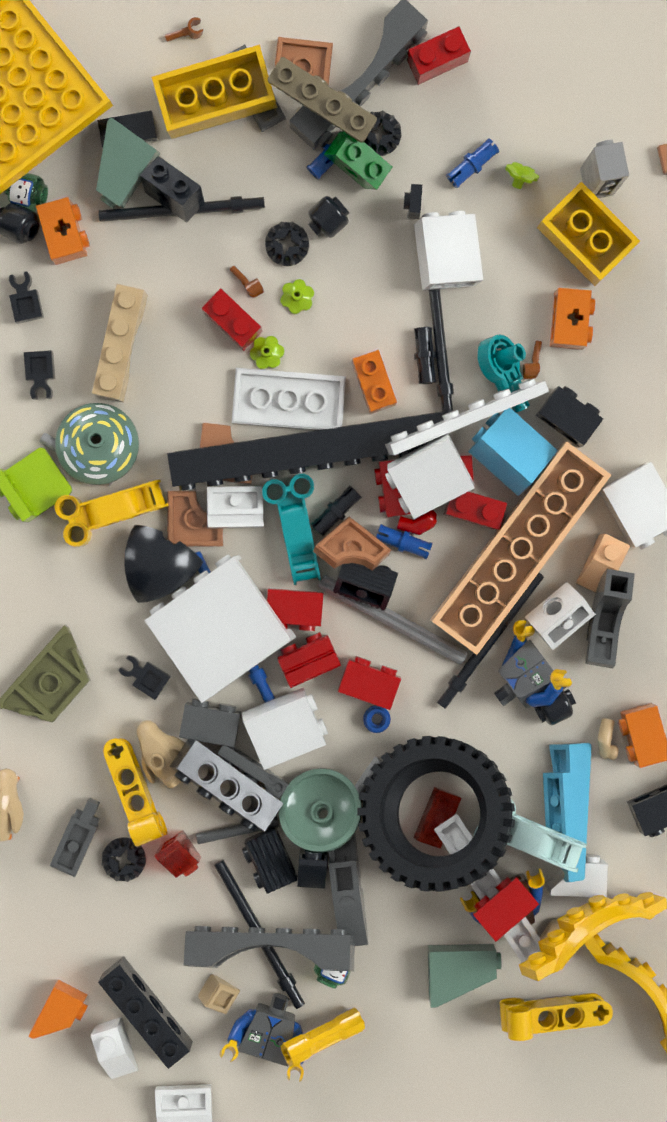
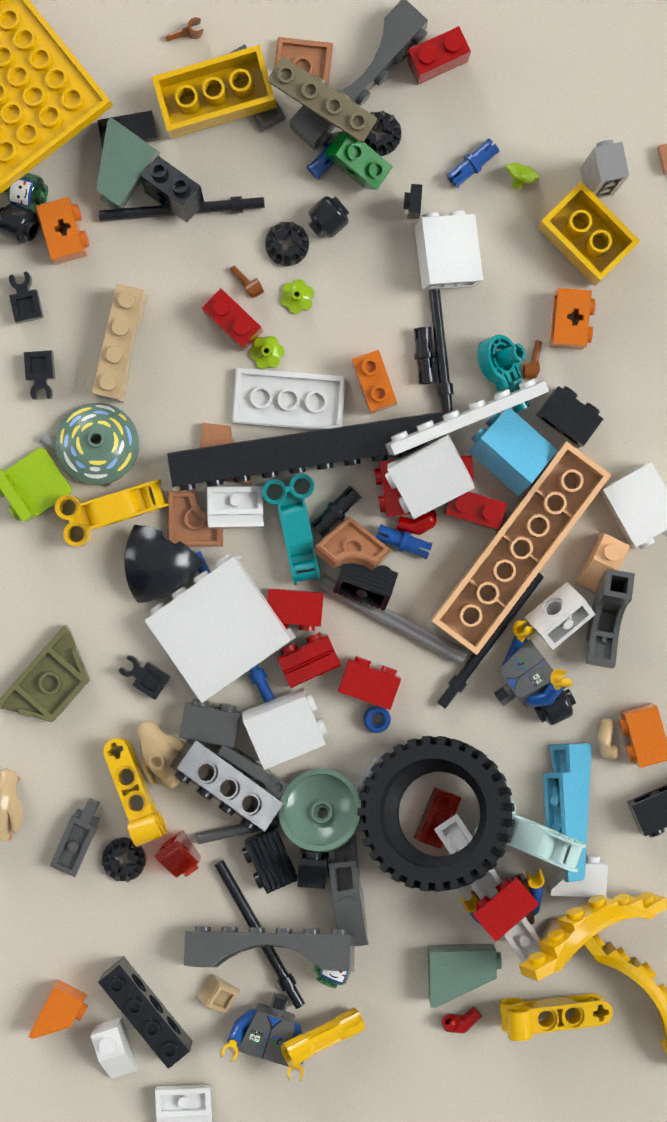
(461, 1023): none -> red arm

